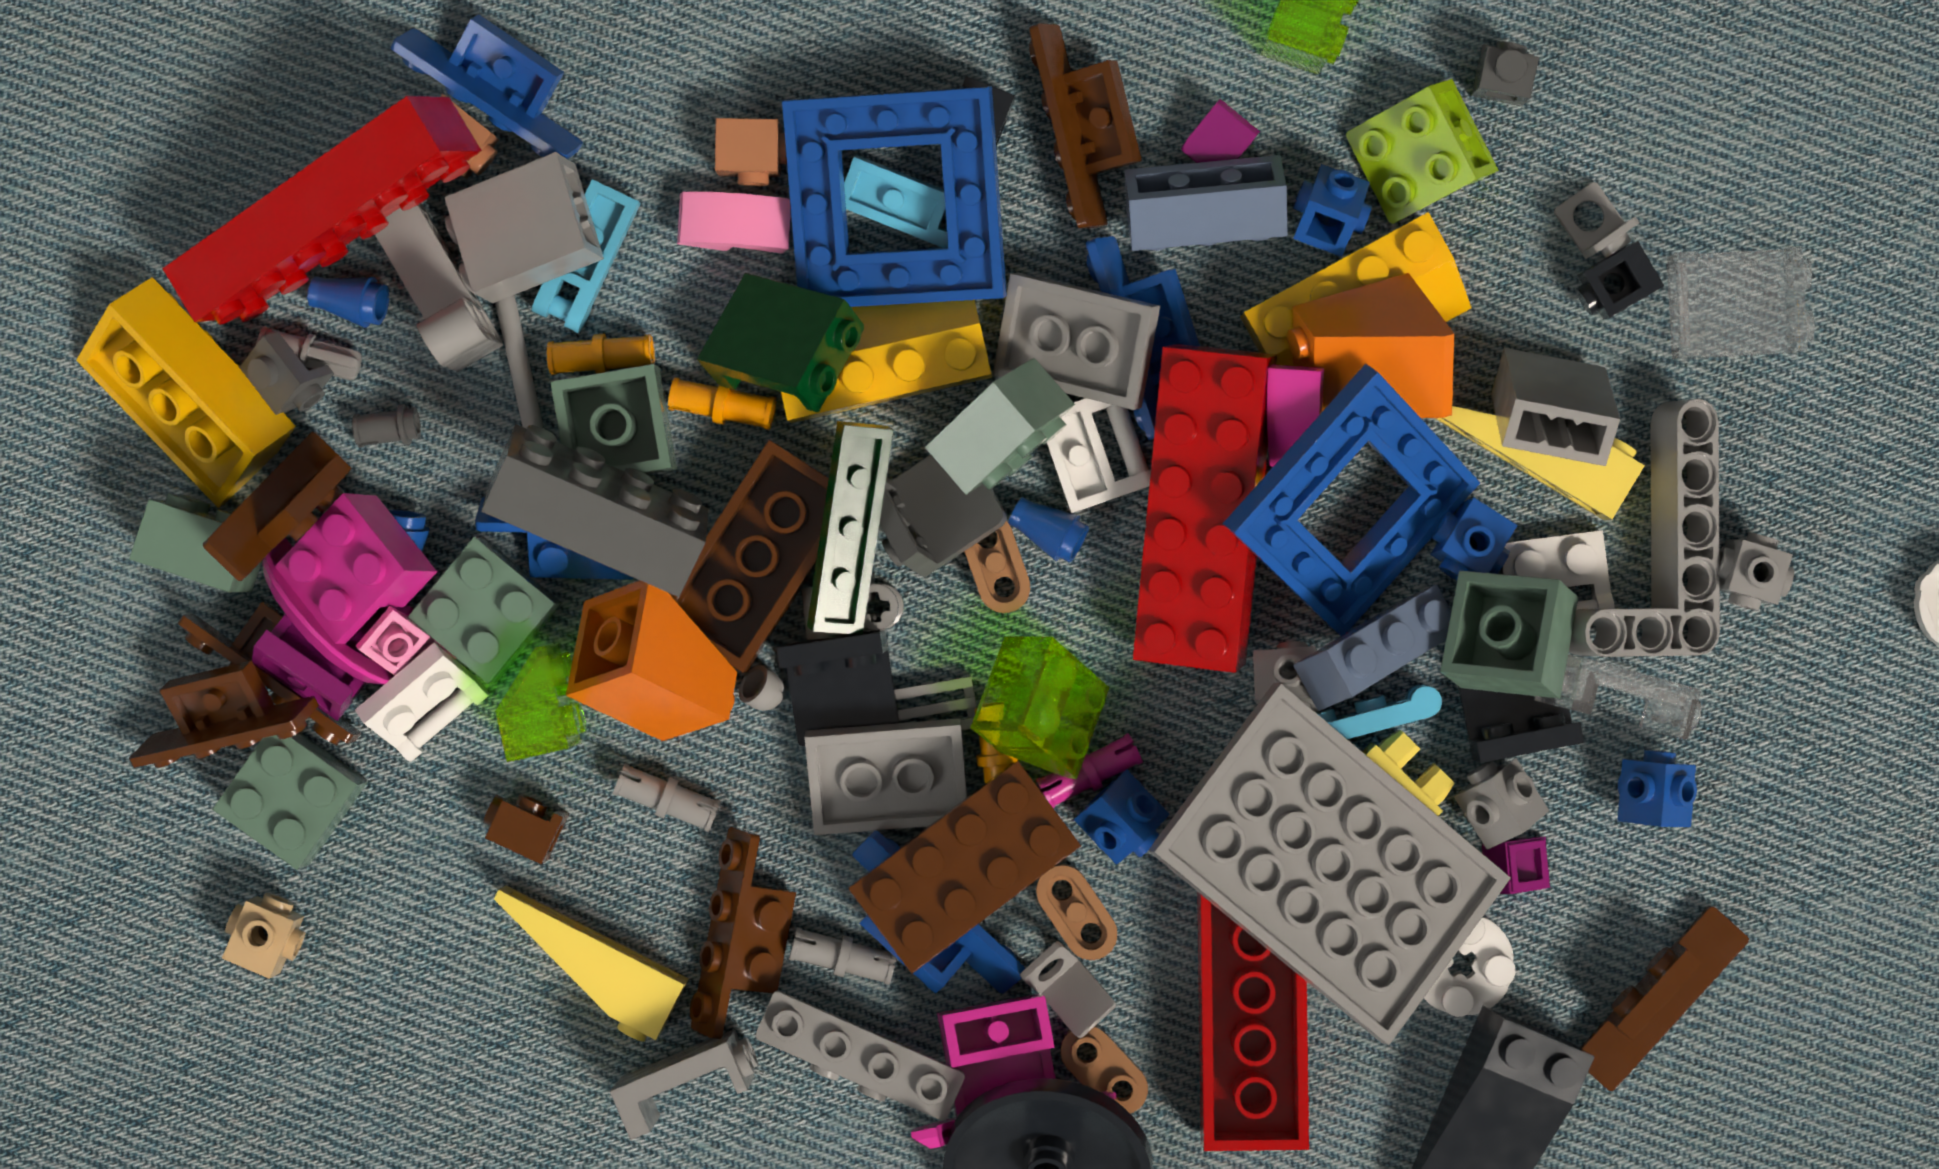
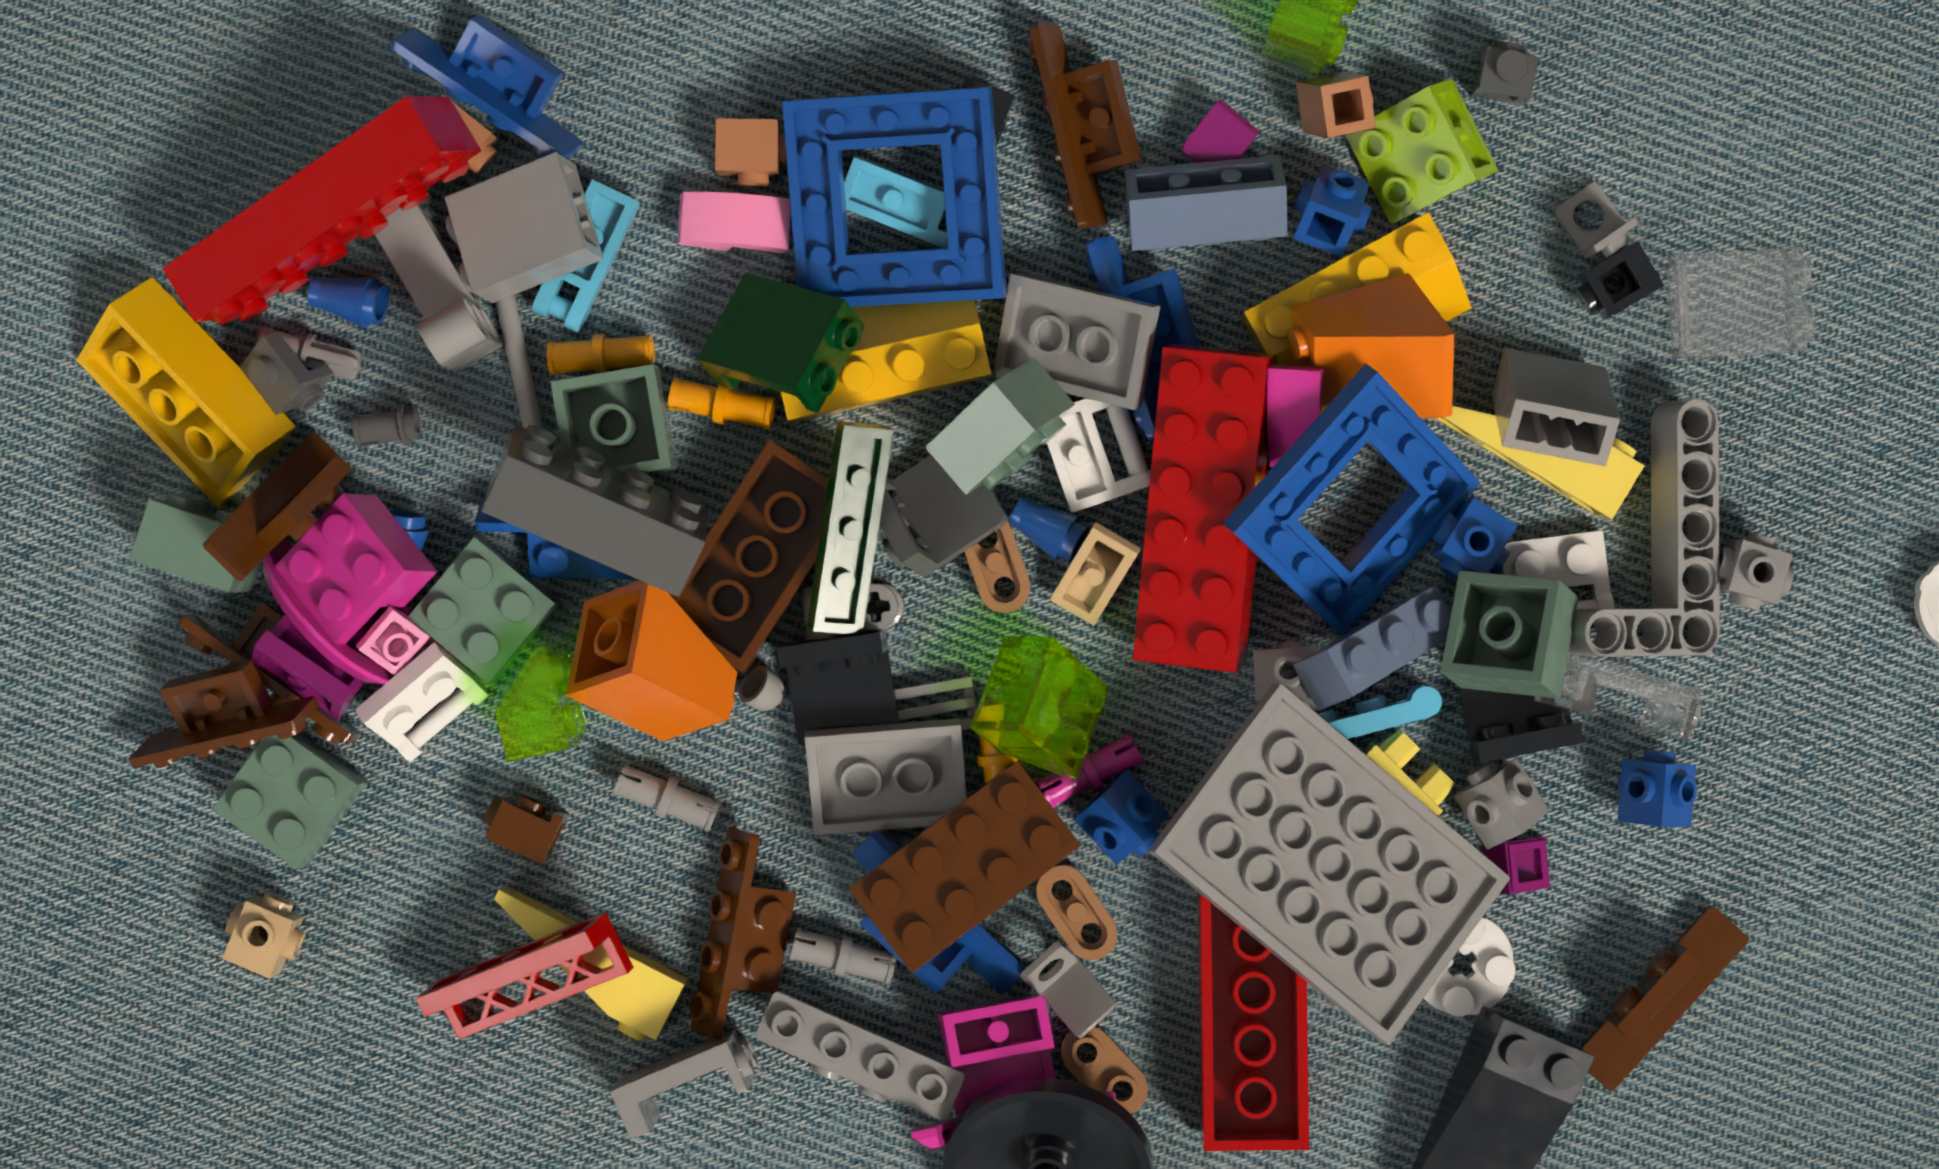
(526, 965): none -> fence
(1095, 573): none -> tan slope
(1335, 104): none -> nougat brick

